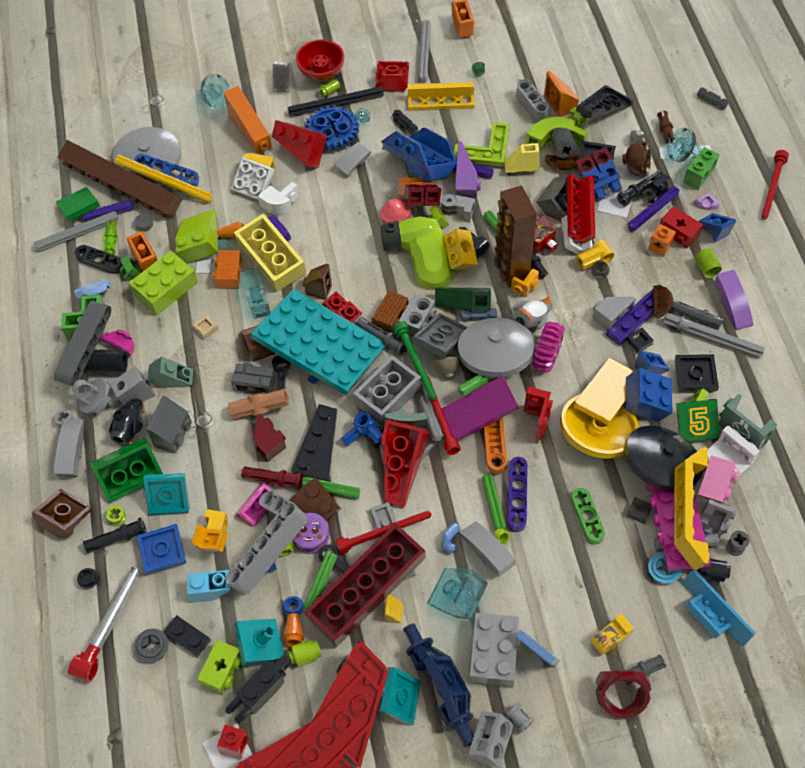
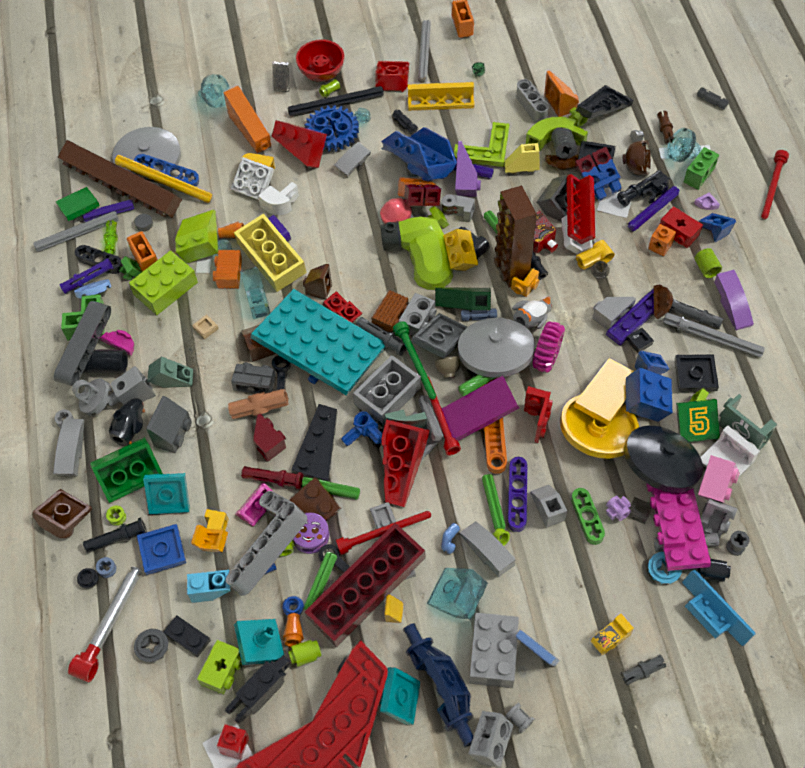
(68, 286): none -> dark purple pin
(109, 562): none -> sand blue bush
(549, 505): none -> light grey slope
(607, 678): dark red piece -> none
(618, 508): none -> lavender gear
(693, 551): yellow slope -> none

